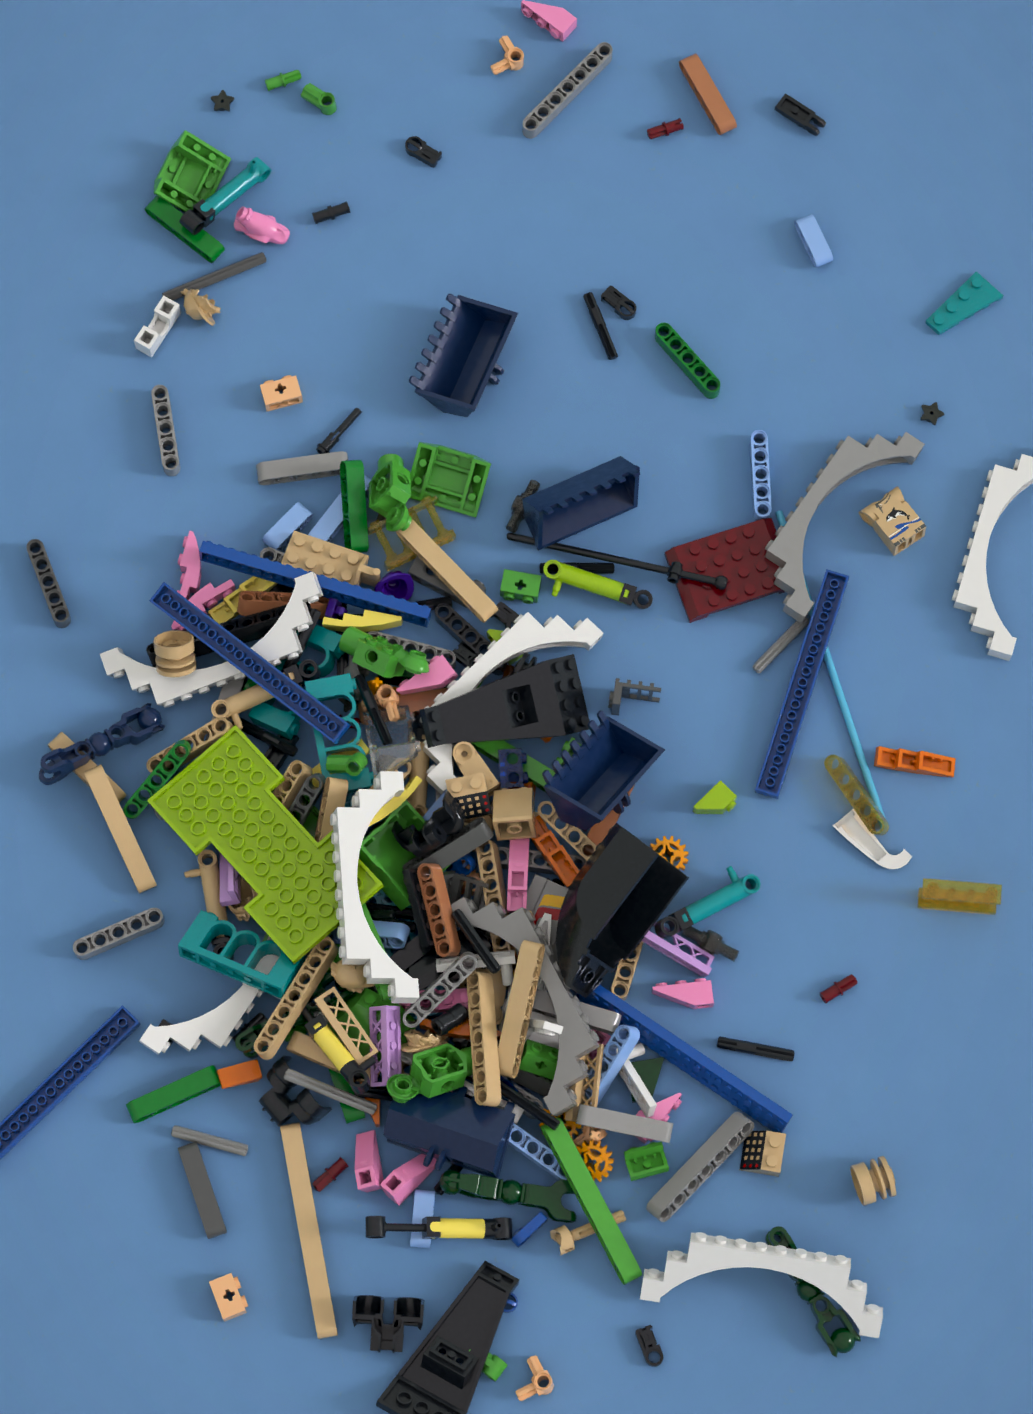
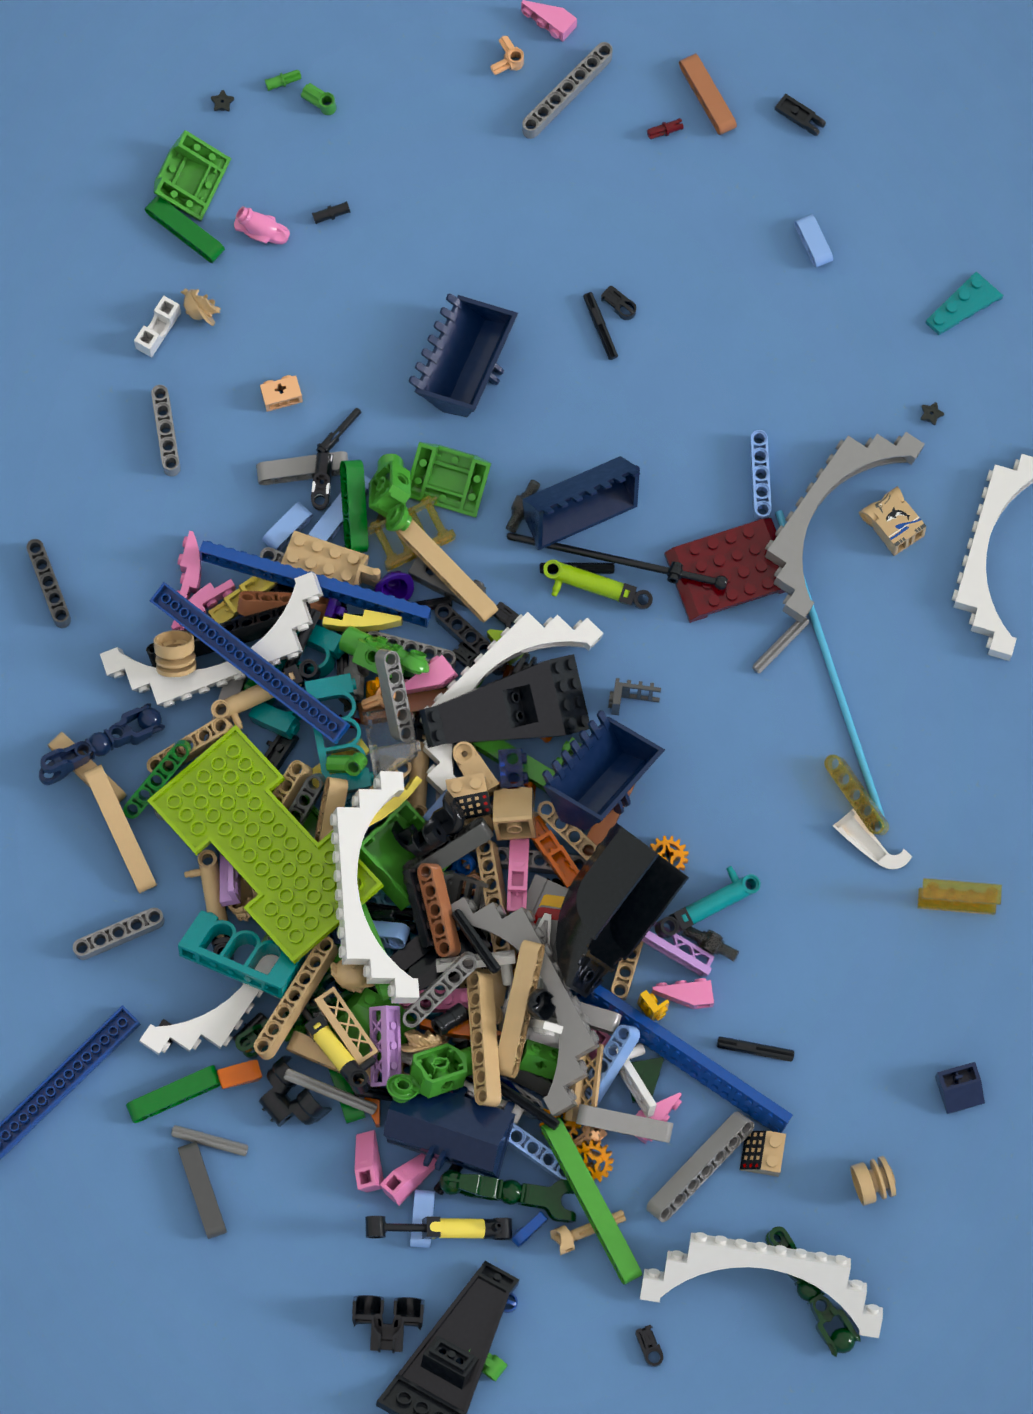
(206, 210): teal piece -> none
(217, 276): dark grey axle -> none
(227, 1308): light nougat brick -> none
(268, 738): black axle -> none
(308, 1230): tan beam -> none
(323, 471): none -> black connector
(330, 1174): dark red axle -> none
(373, 709): black axle -> none
(388, 688): none -> light grey beam
(425, 153): black piece -> none
(511, 582): bright green brick -> none
(538, 1375): light nougat axle -> none
(540, 1004): none -> black hair
(646, 1161): bright green bracket -> none
(649, 1006): none -> yellow bracket
(691, 368): green beam -> none
(716, 800): lime slope -> none
(802, 684): blue piece -> none
(838, 988): dark red axle -> none
(914, 762): orange slope -> none
(960, 1087): none -> dark blue slope

